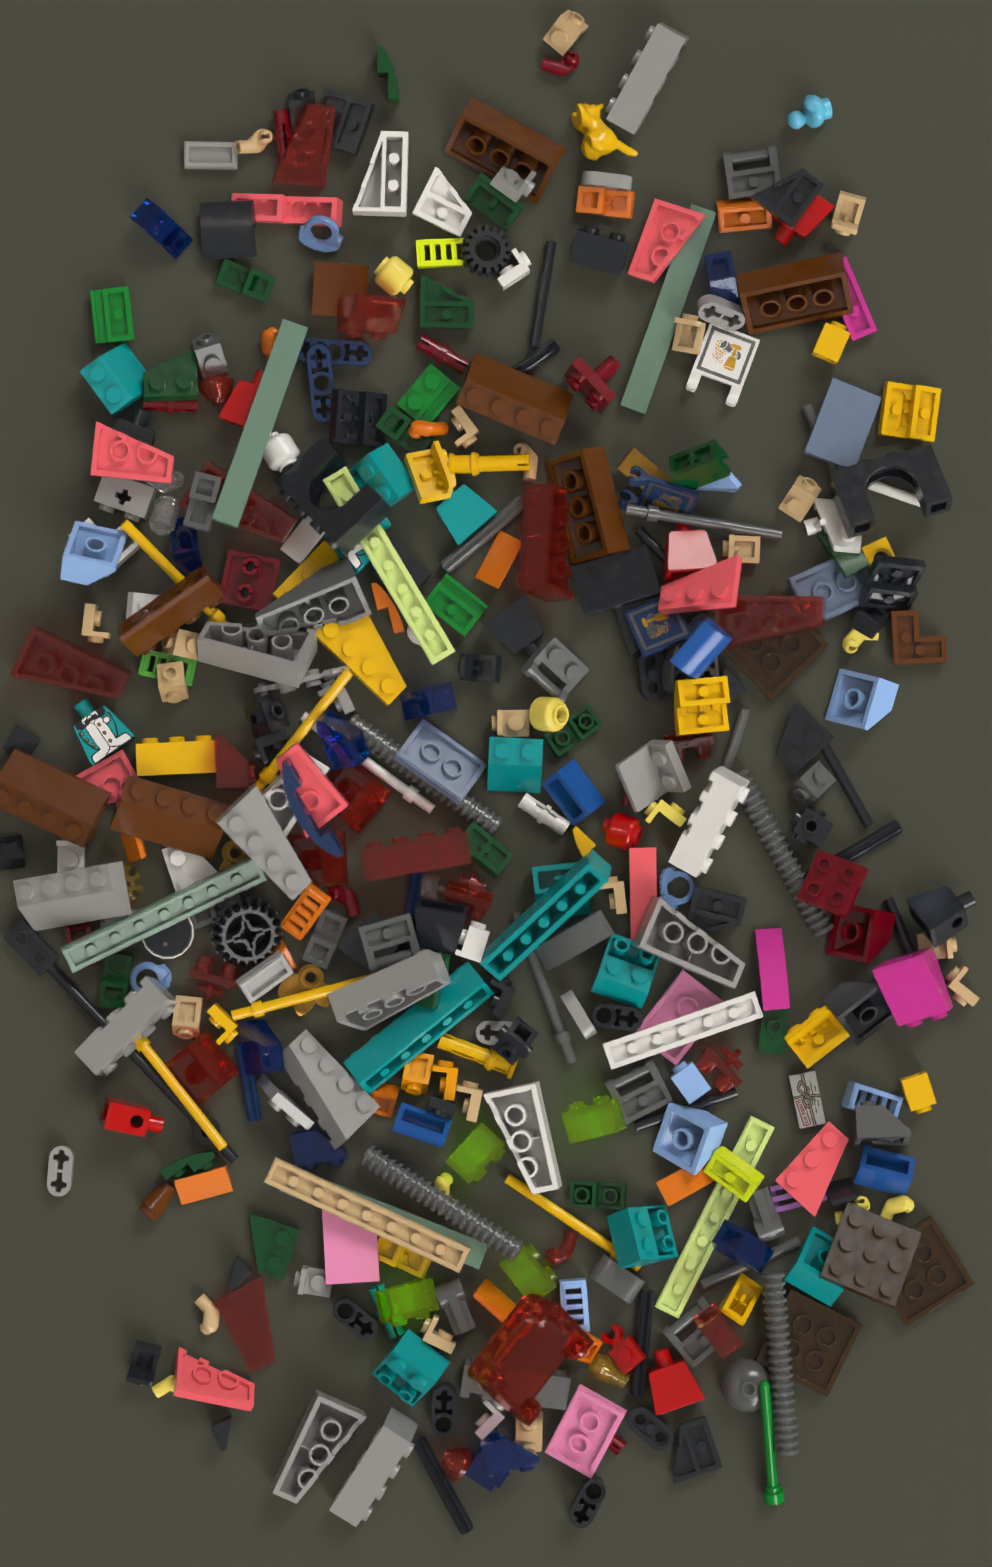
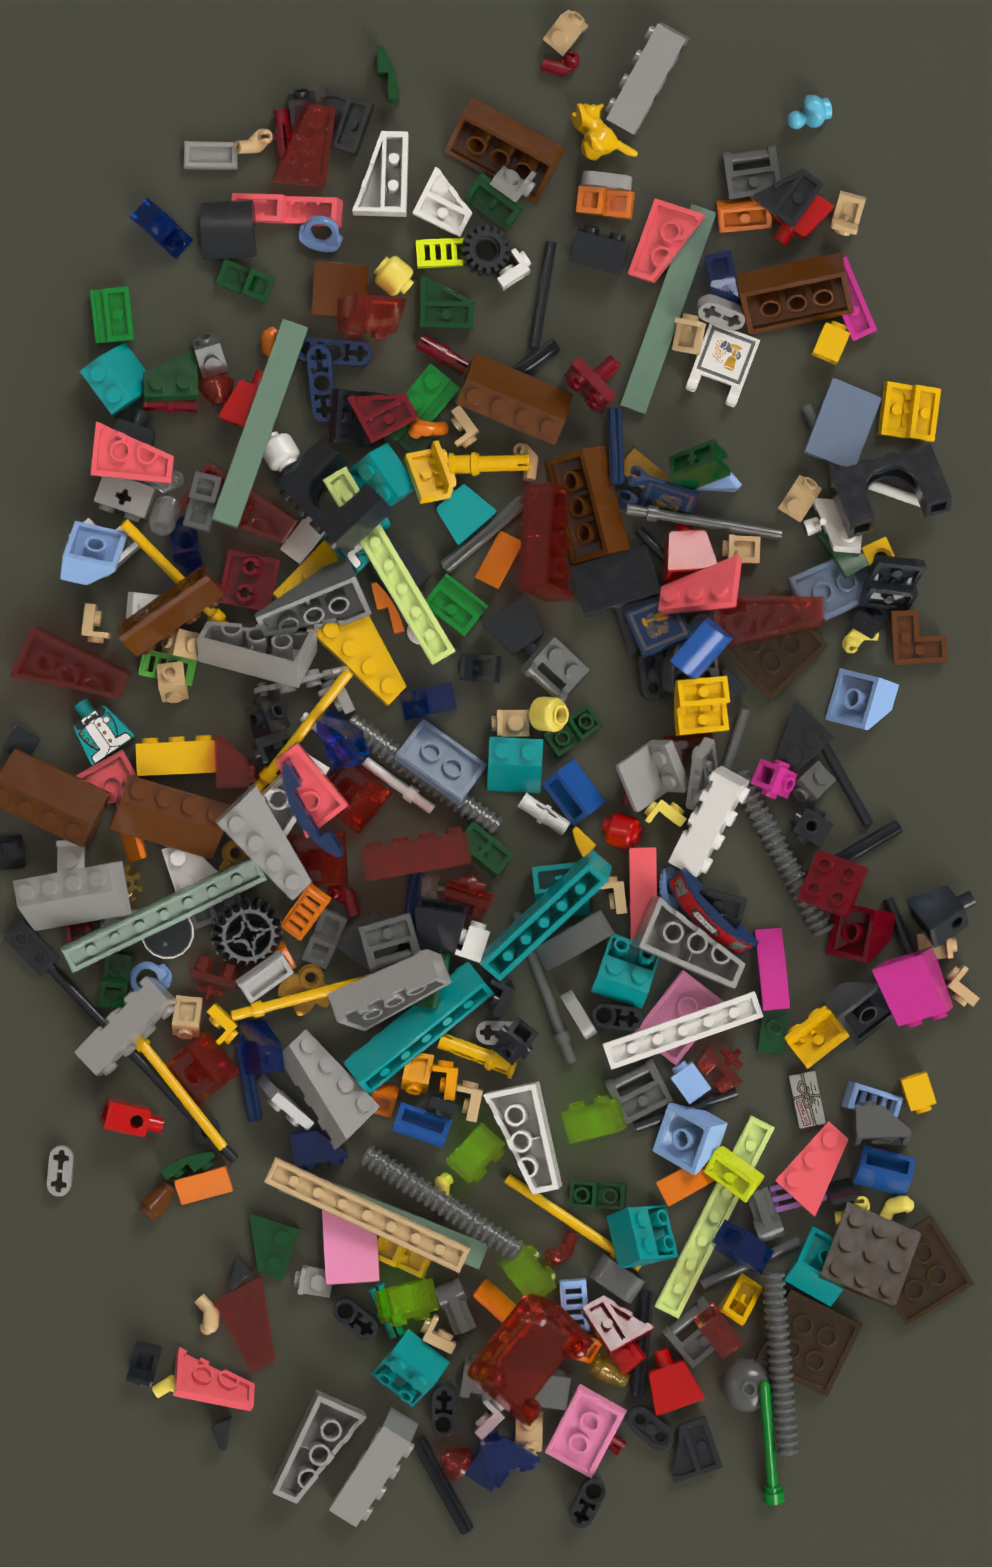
(383, 414): none -> dark red wing
(613, 1324): none -> wing
(615, 439): none -> dark blue axle
(703, 763): none -> light grey wing
(704, 916): none -> slope
(774, 778): none -> dark pink brick

